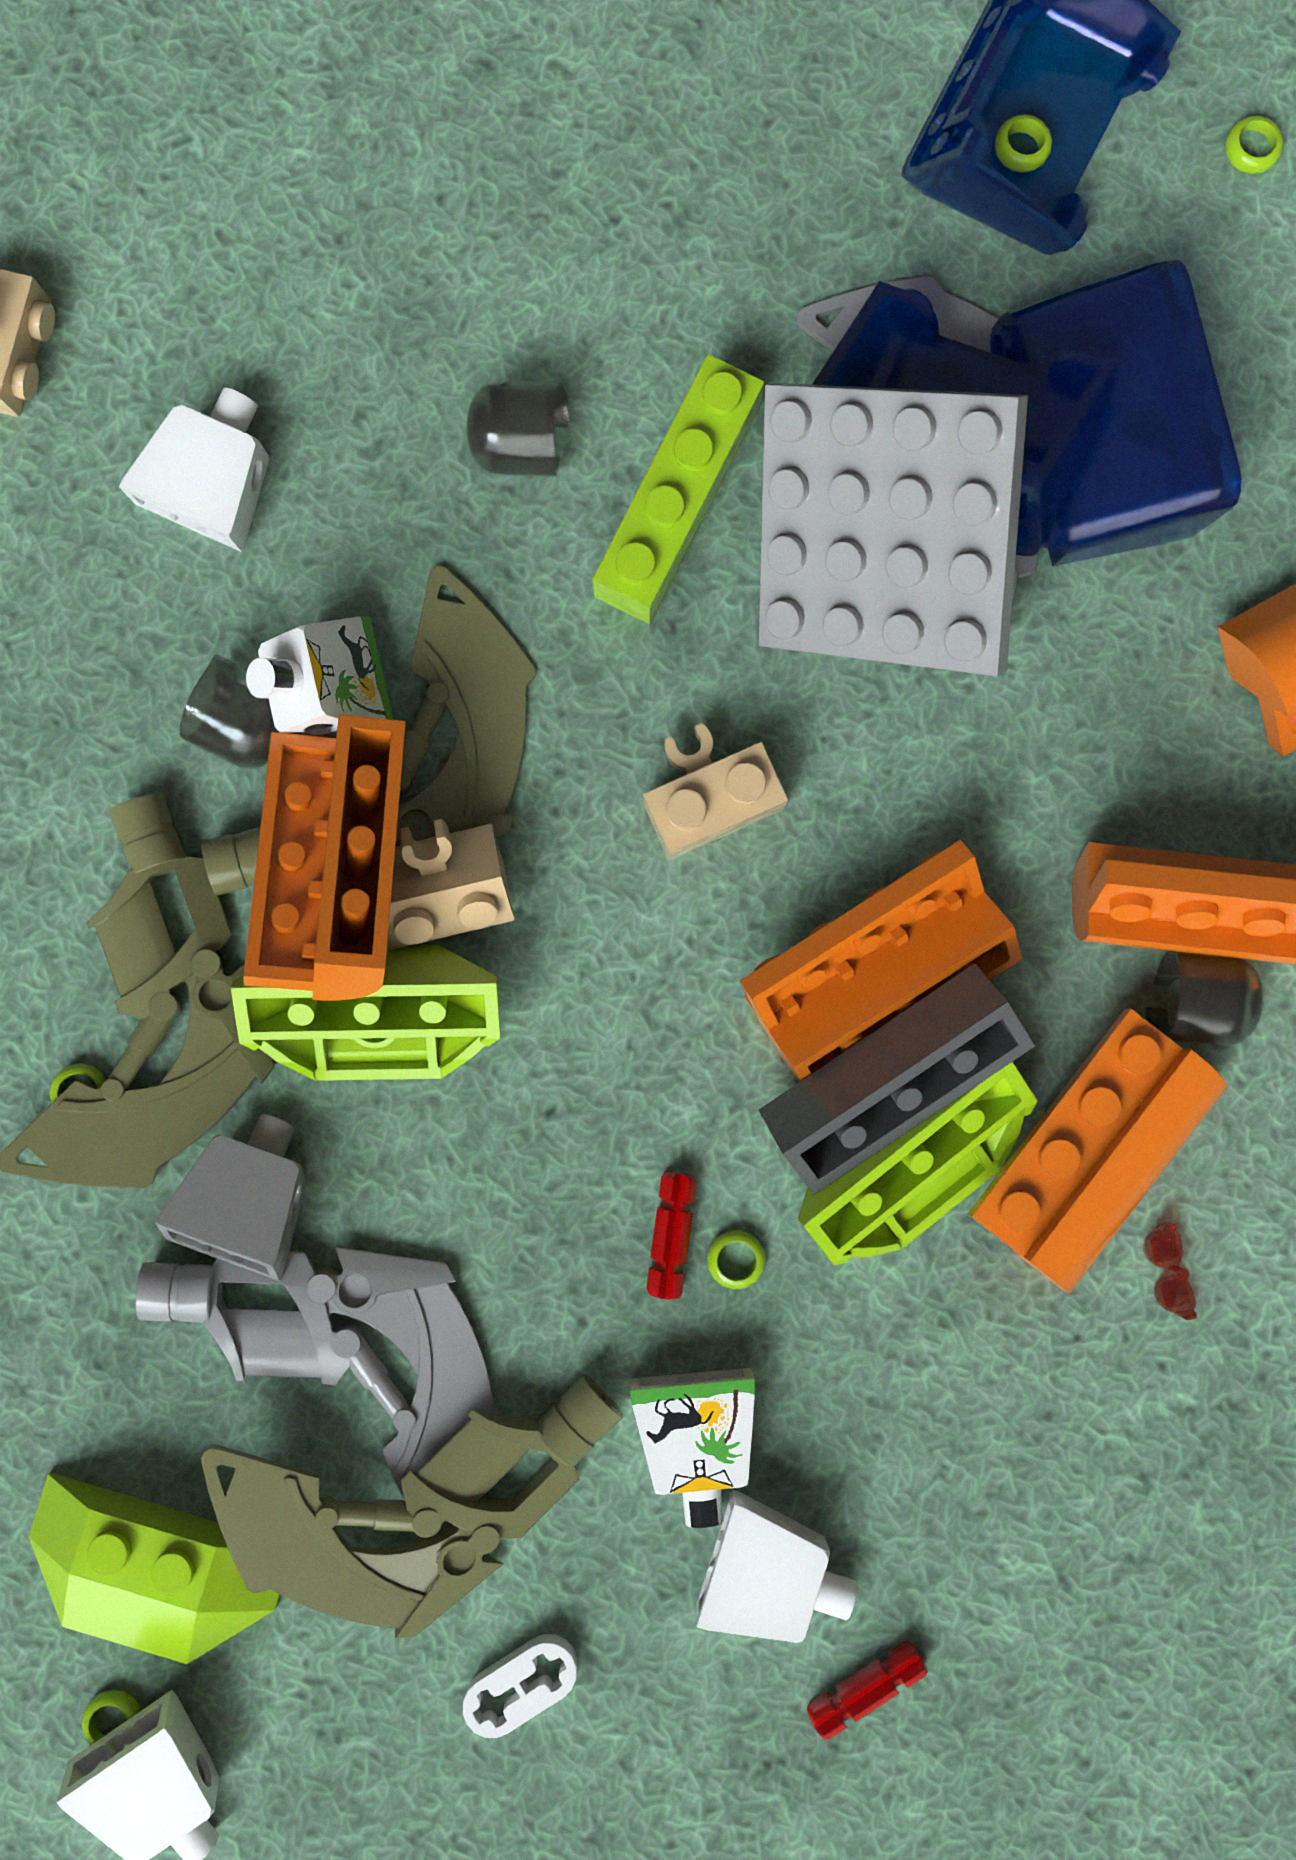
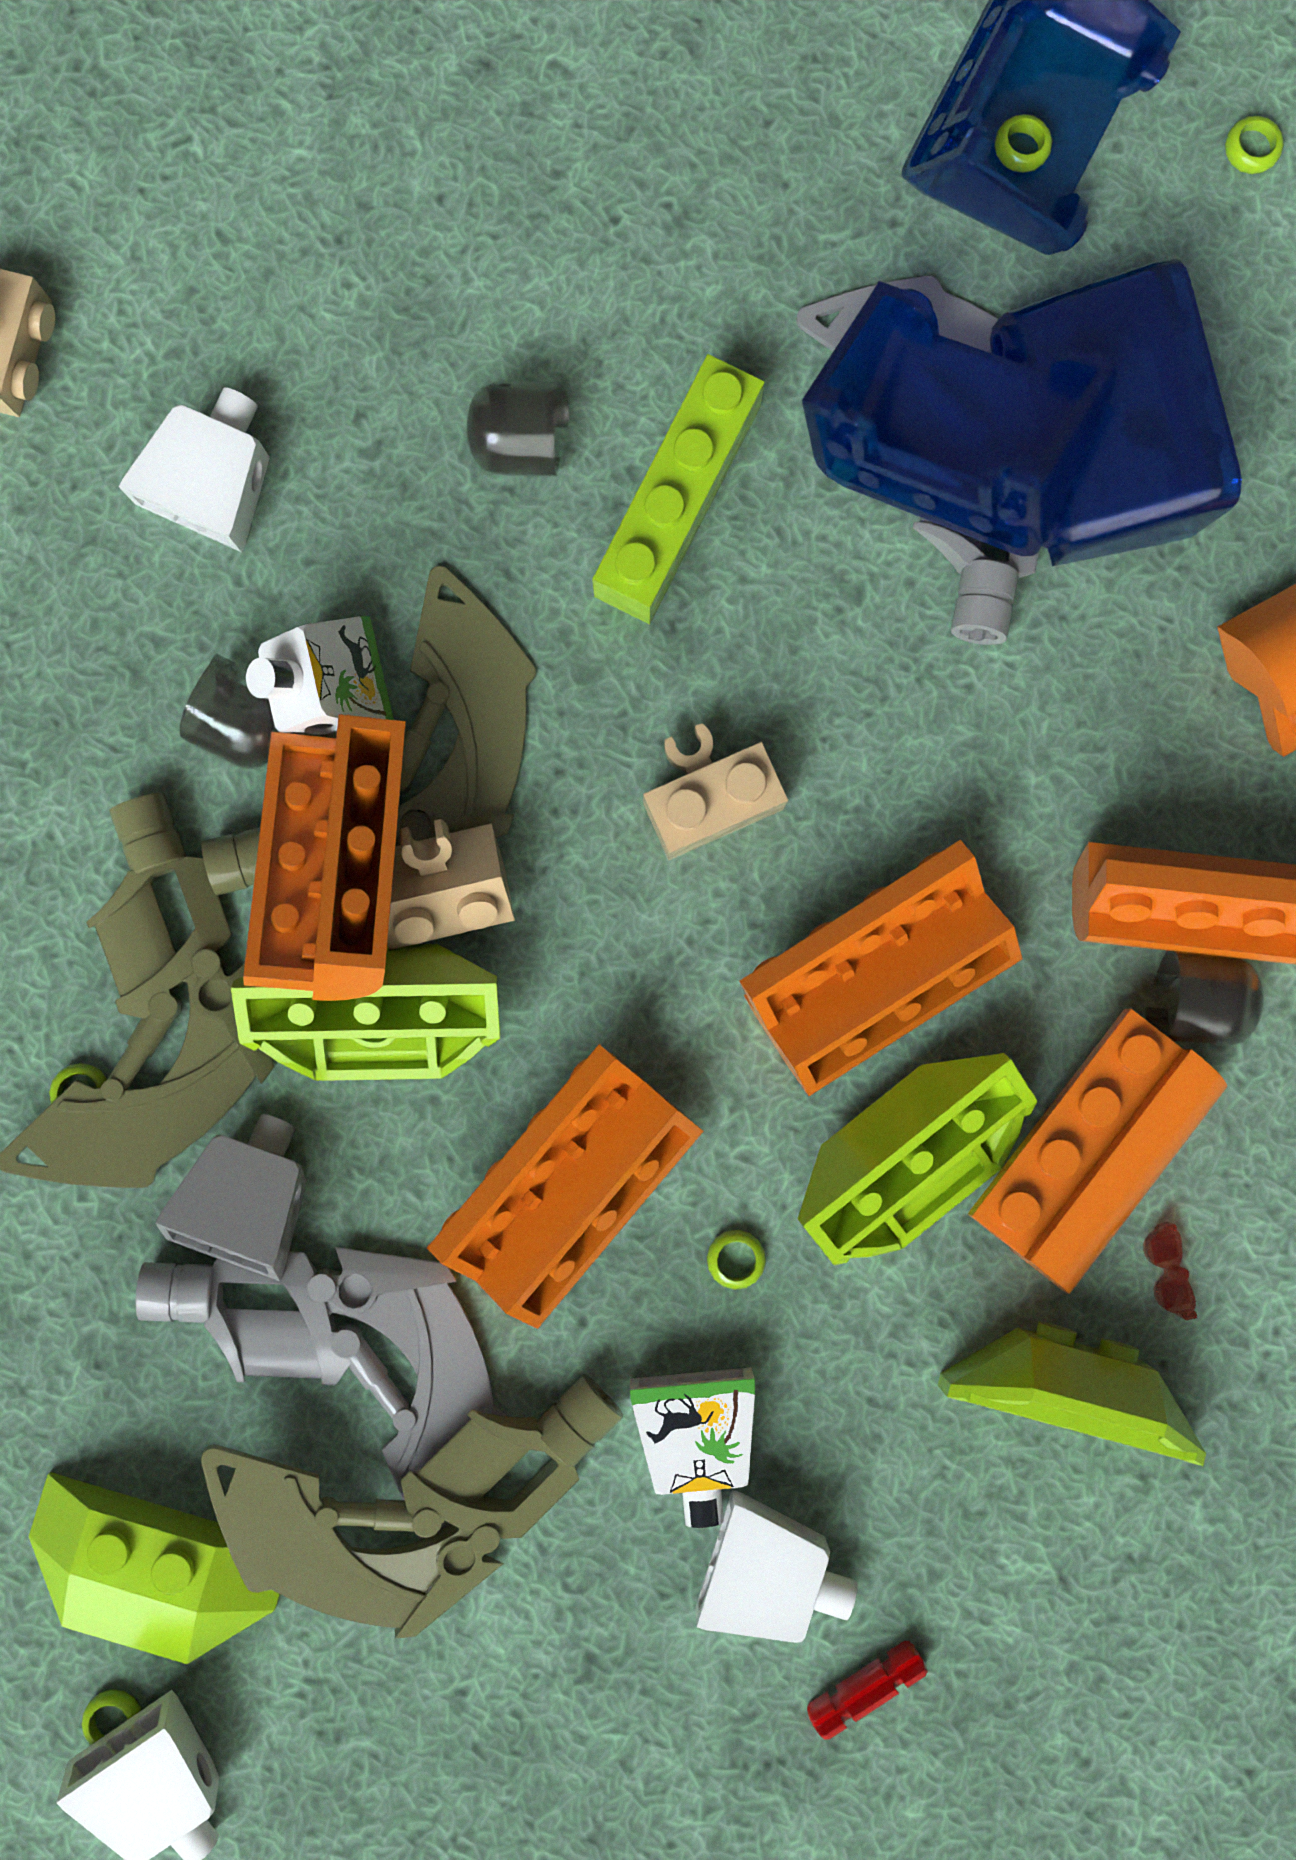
(529, 1698): white beam -> none
(565, 1188): none -> orange brick
(671, 1235): red axle -> none
(891, 524): light grey plate -> none
(895, 1078): dark grey brick -> none
(1076, 1388): none -> lime wedge

